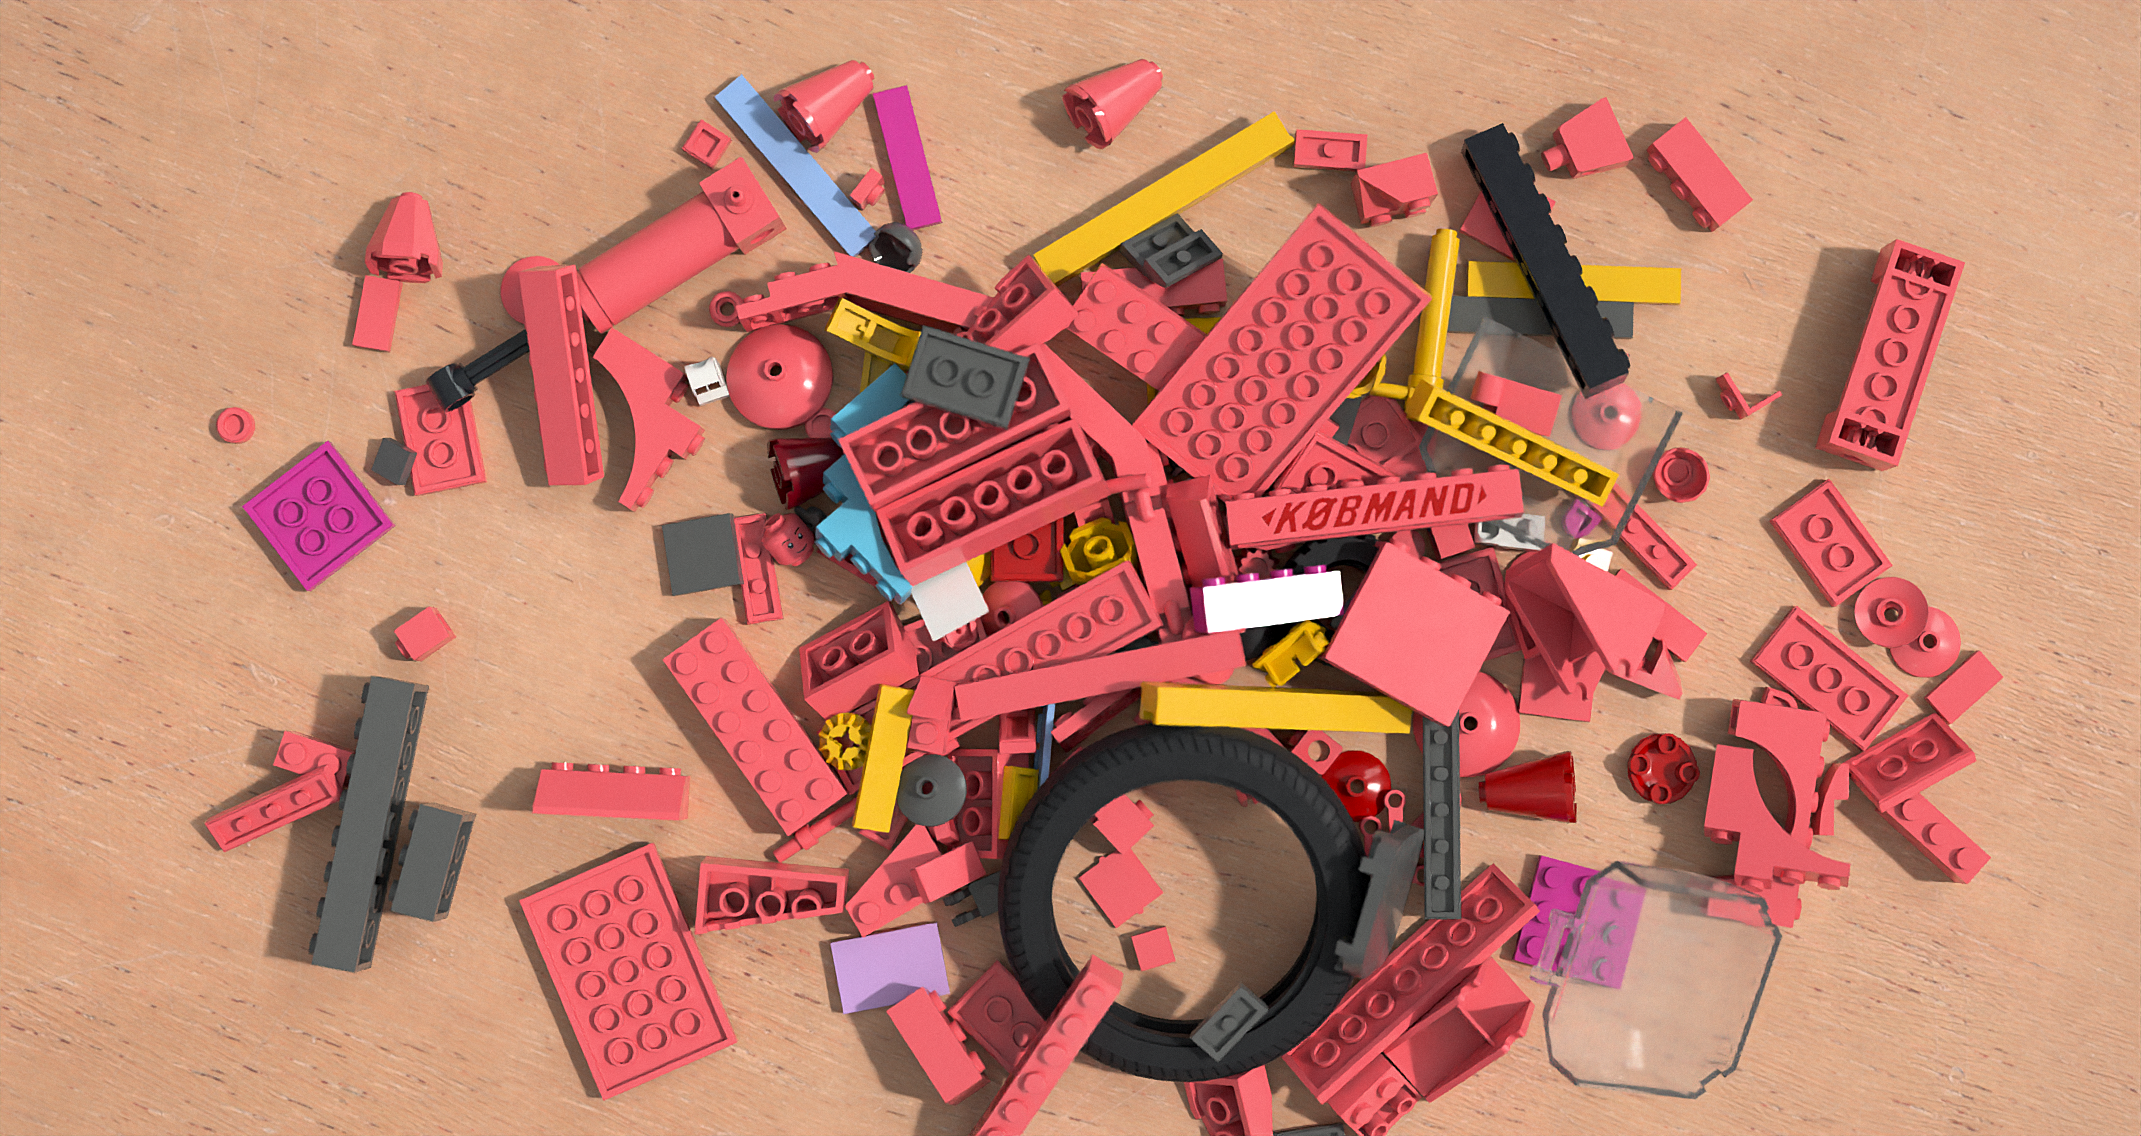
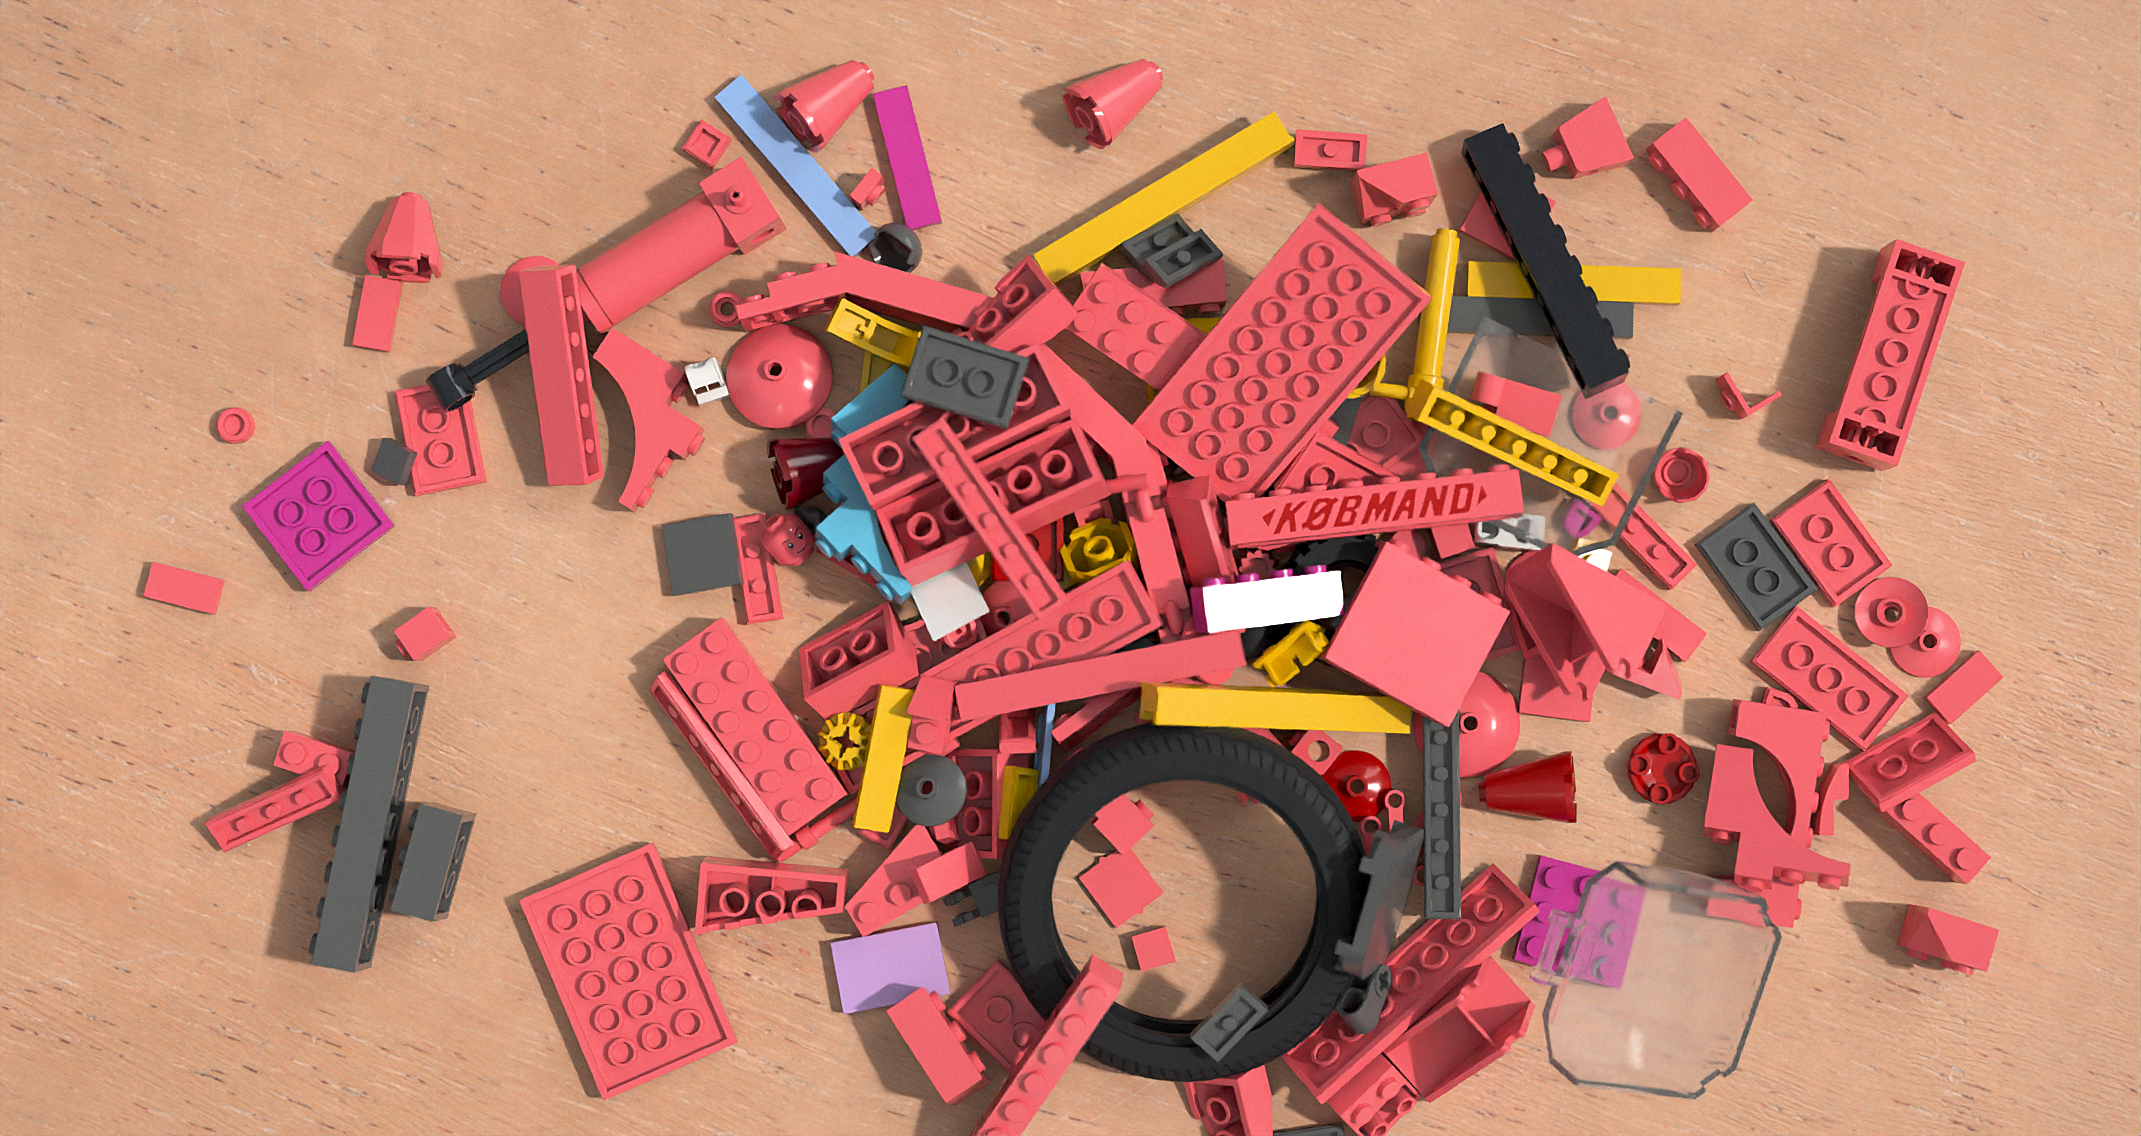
(184, 588): none -> coral tile
(612, 793): coral slope -> none
(720, 766): none -> coral tile
(990, 519): none -> coral tile
(1364, 1000): none -> dark grey piece
(1756, 567): none -> dark grey tile
(1955, 940): none -> coral slope

